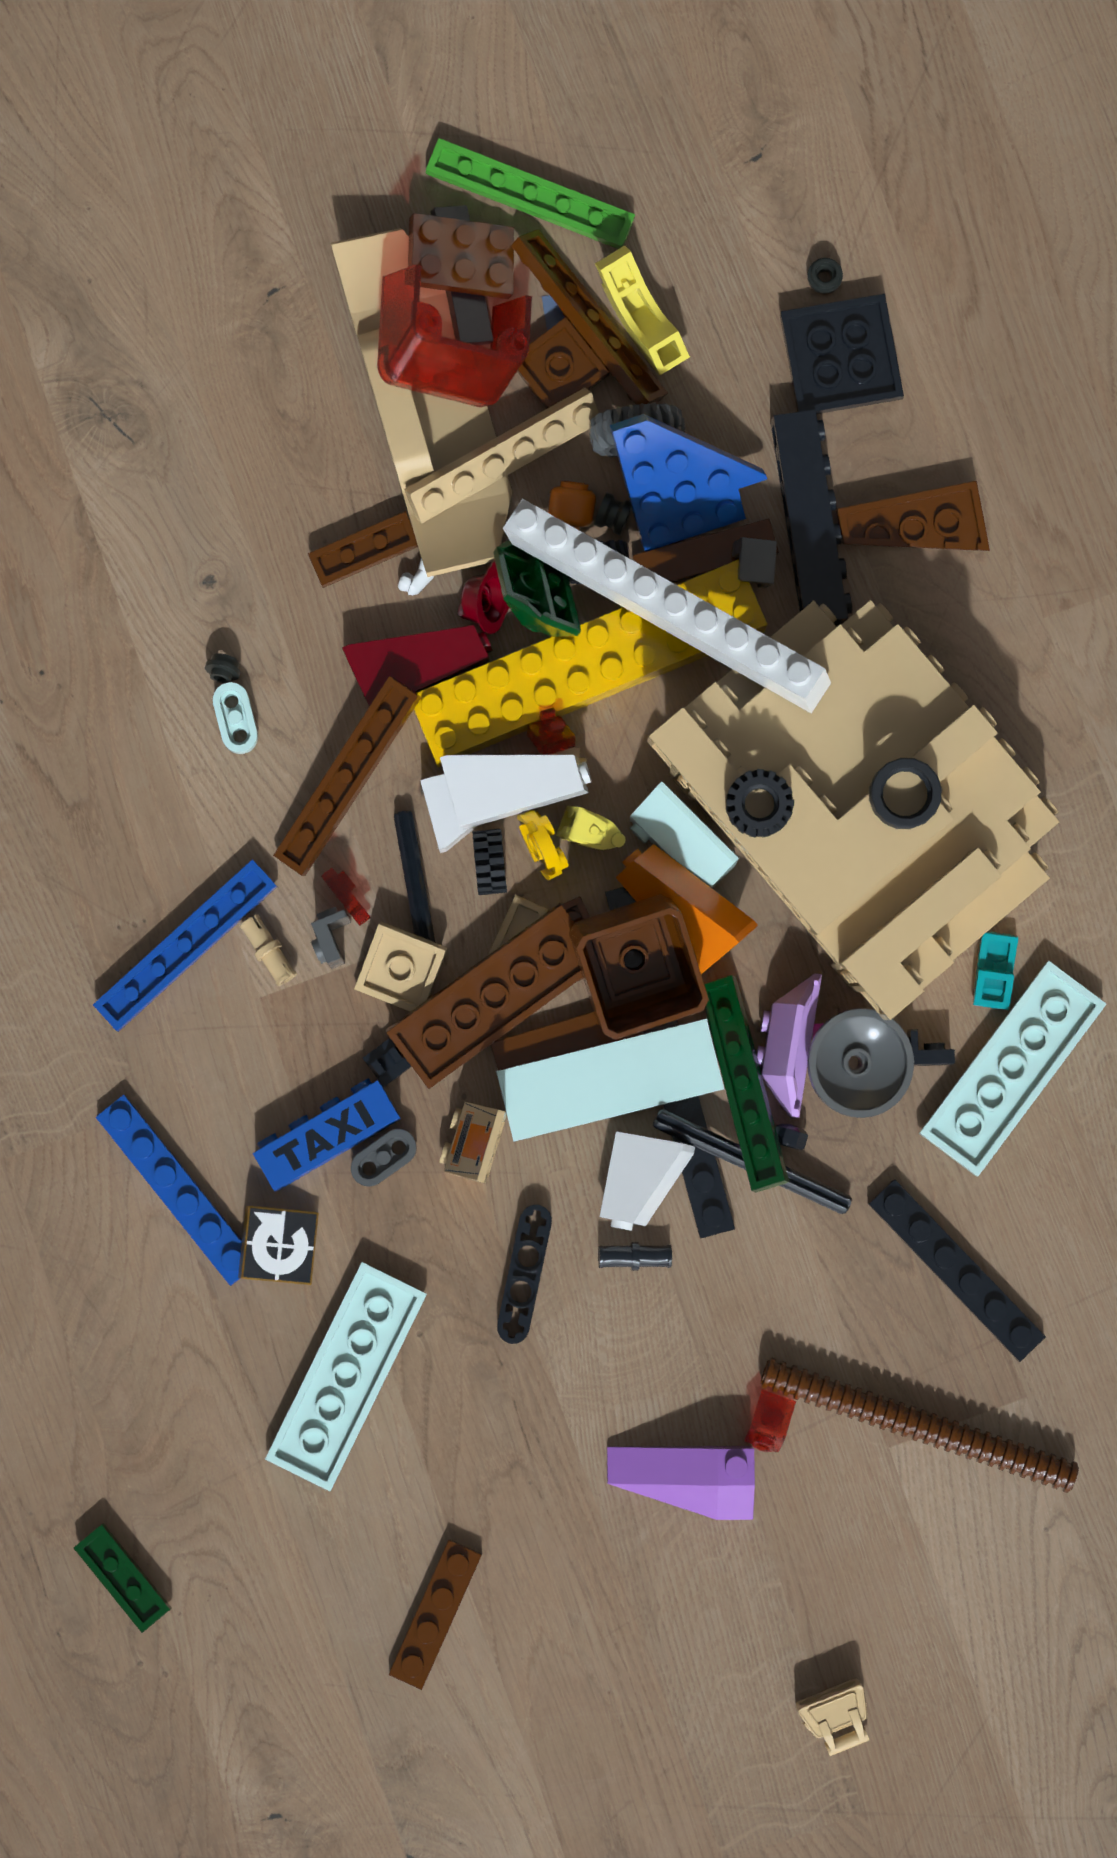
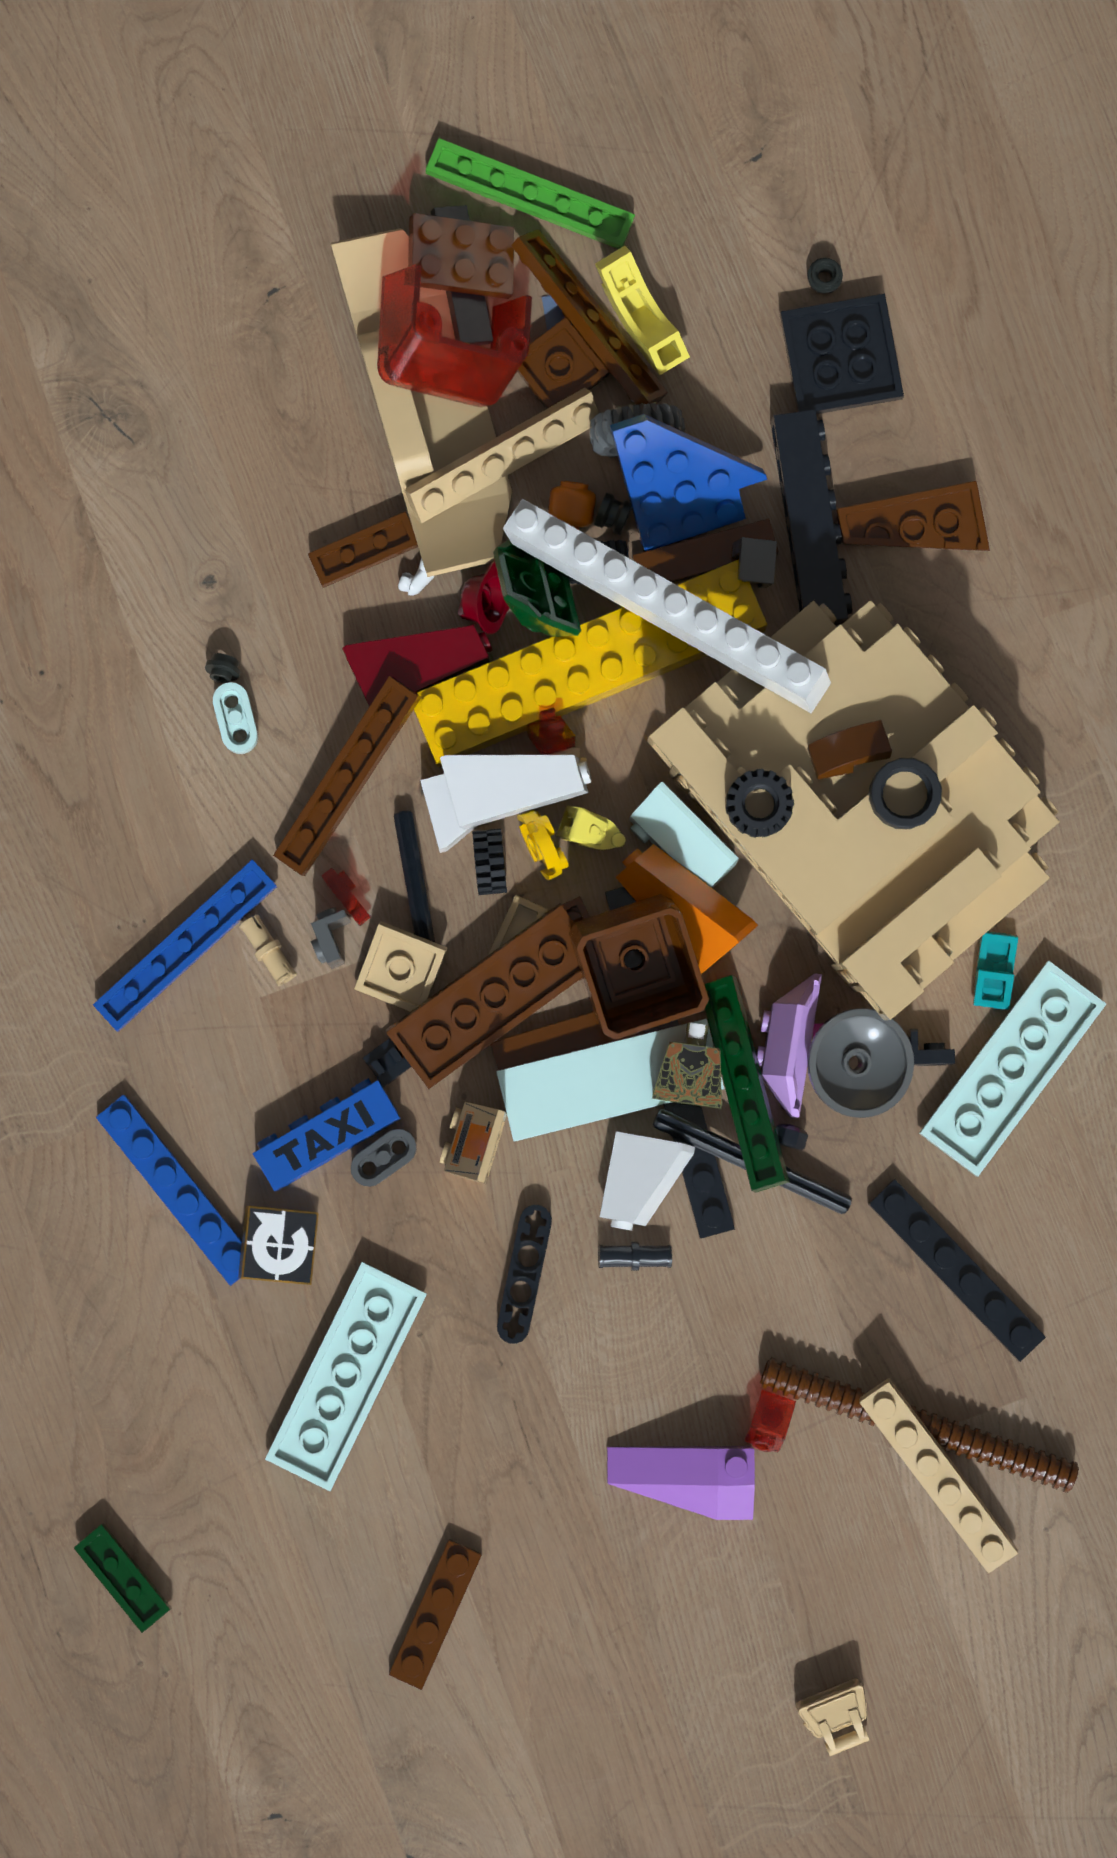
(691, 1071): none -> torso
(849, 747): none -> reddish brown slope
(938, 1475): none -> tan plate

